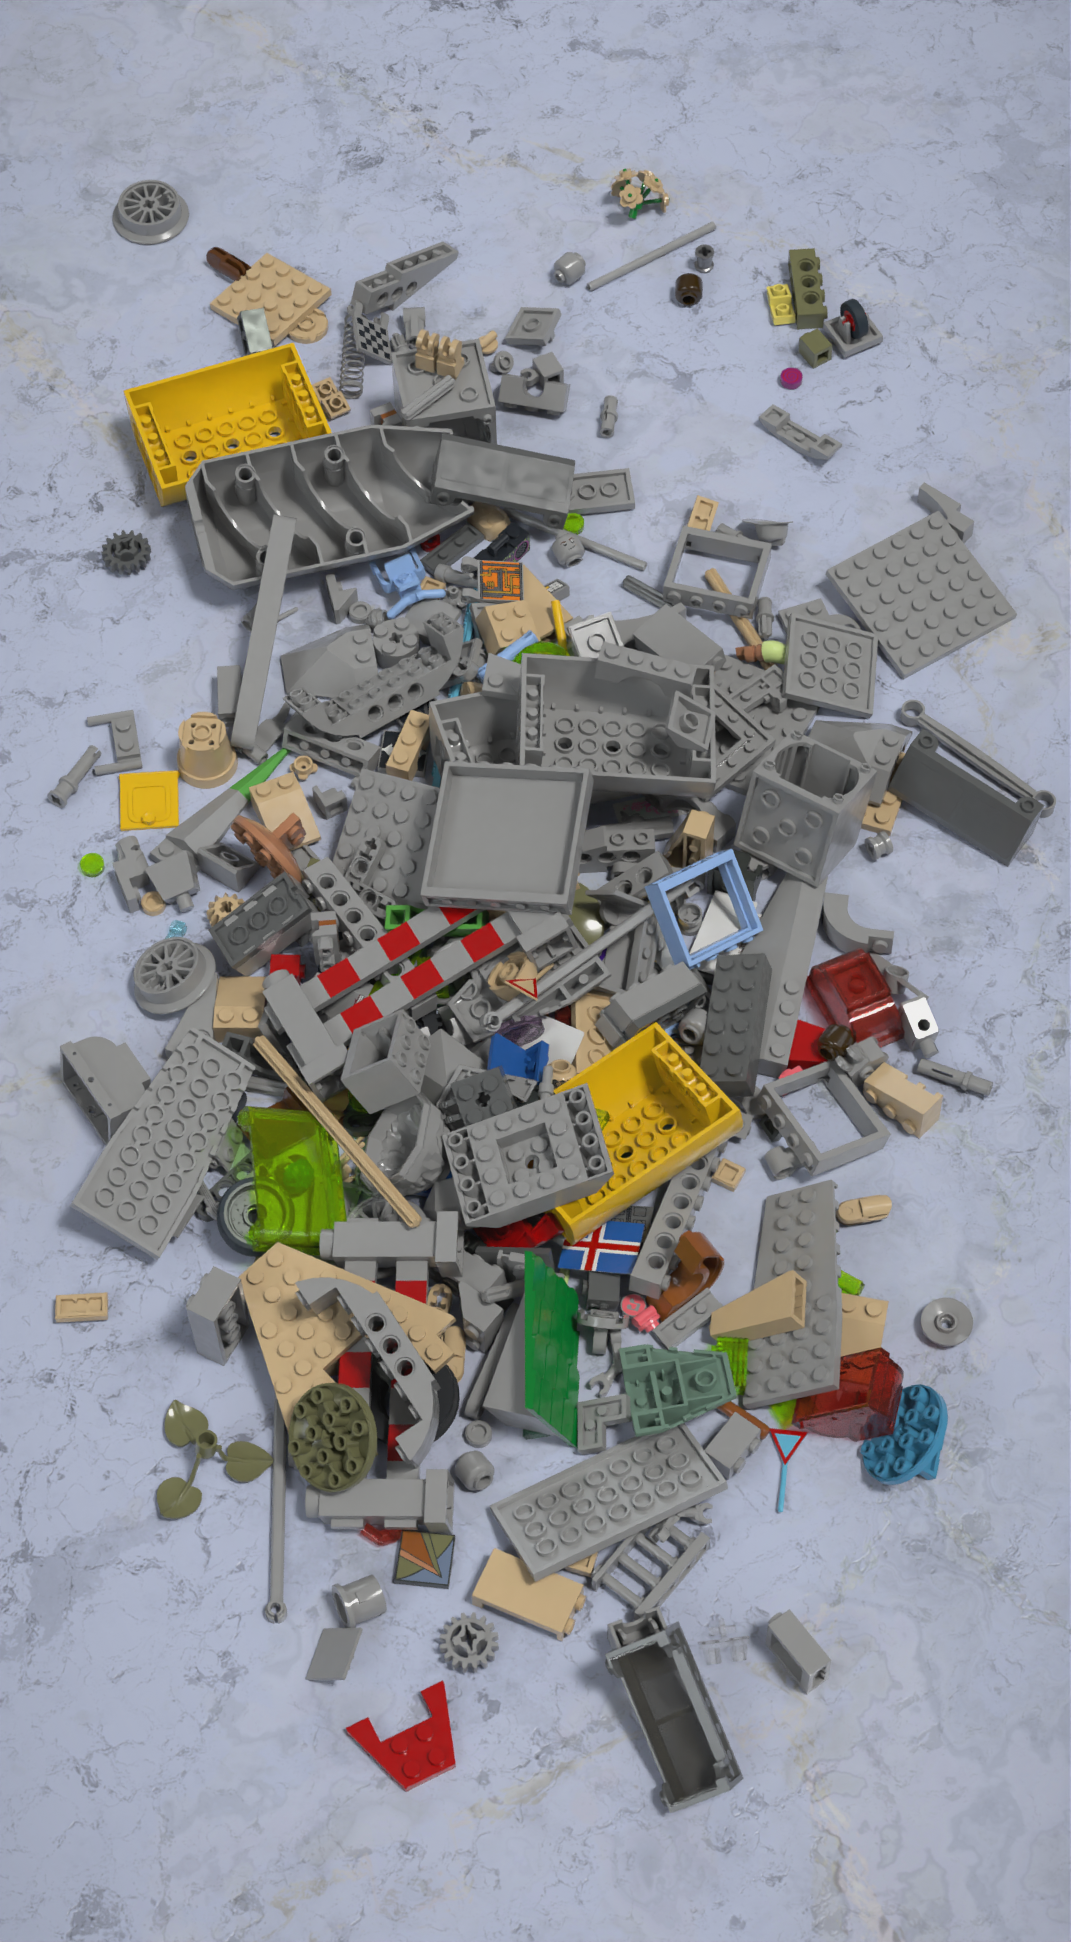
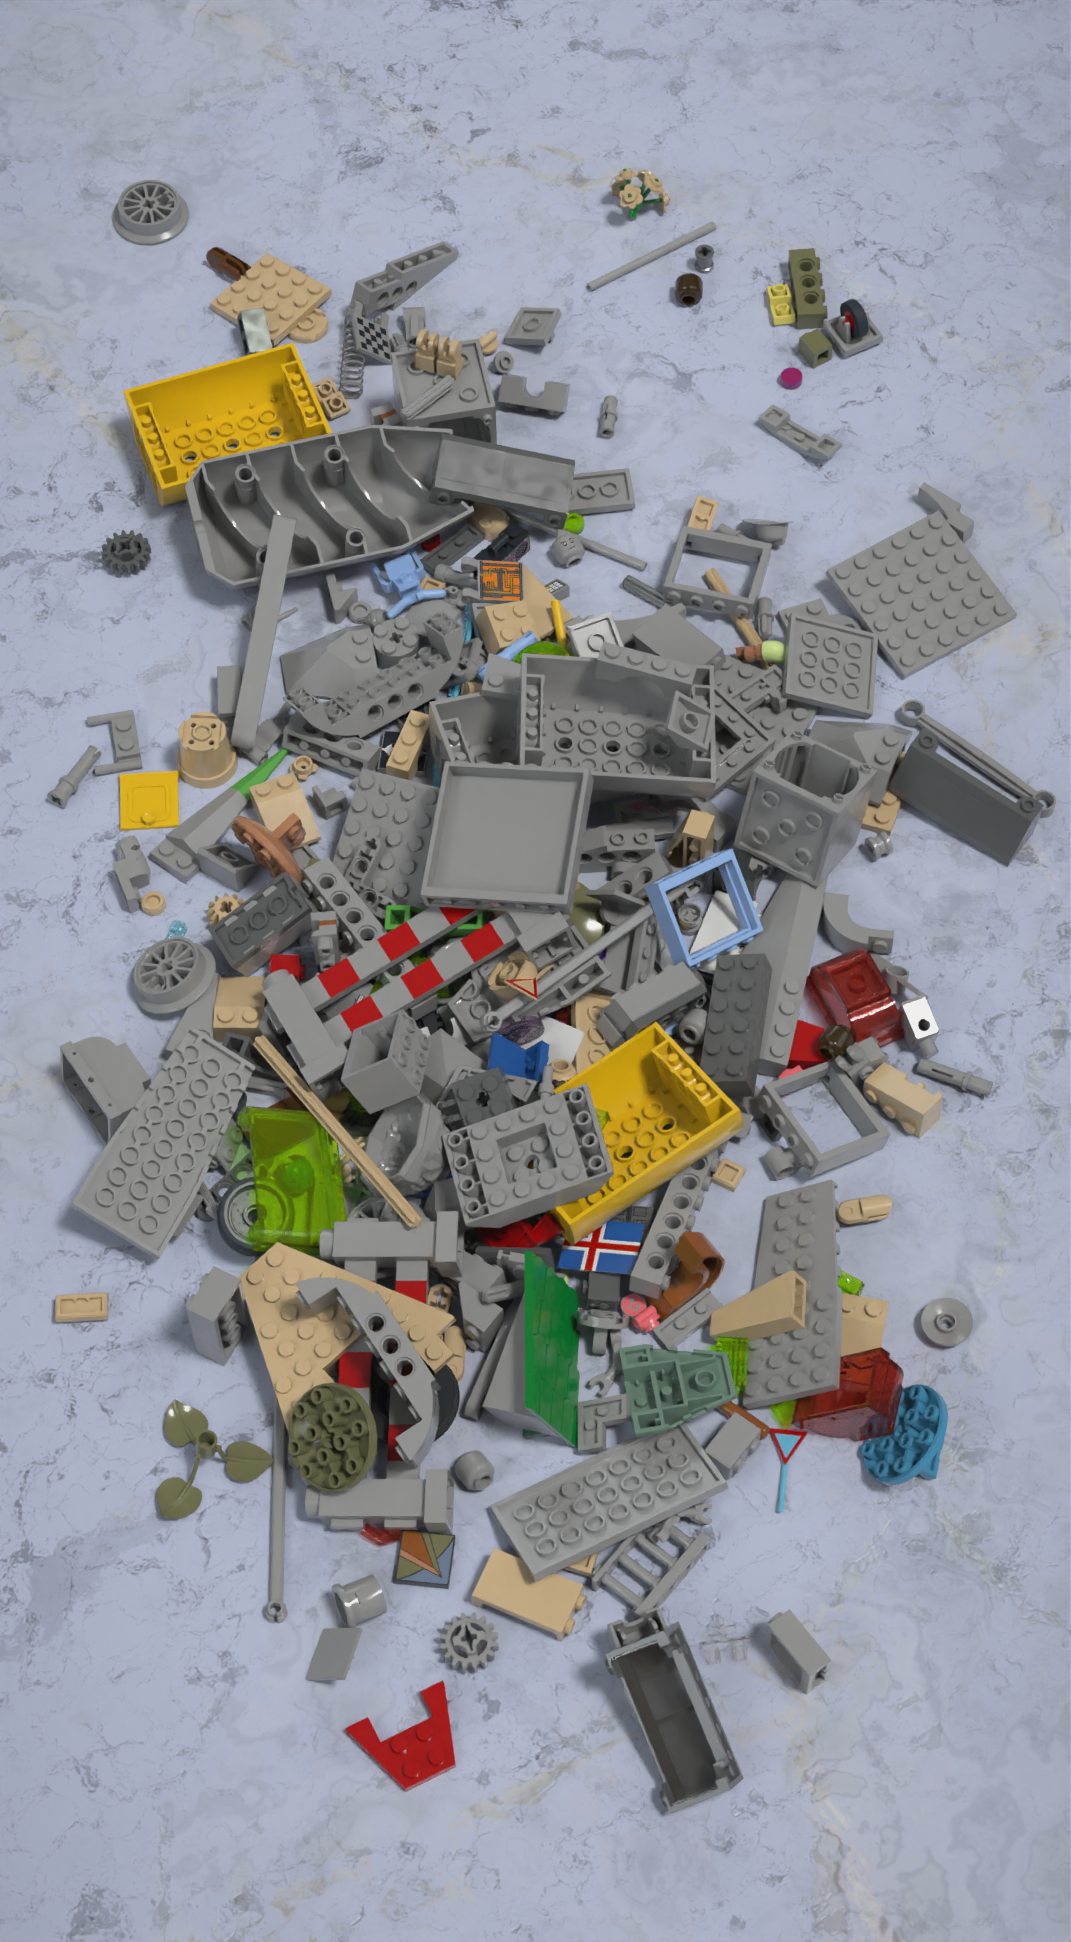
(92, 865): clear neon green tile -> none
(176, 879): light grey torso -> none
(478, 1434): light grey tile -> none
(545, 369): light grey brick -> none
(569, 268): light grey head -> none

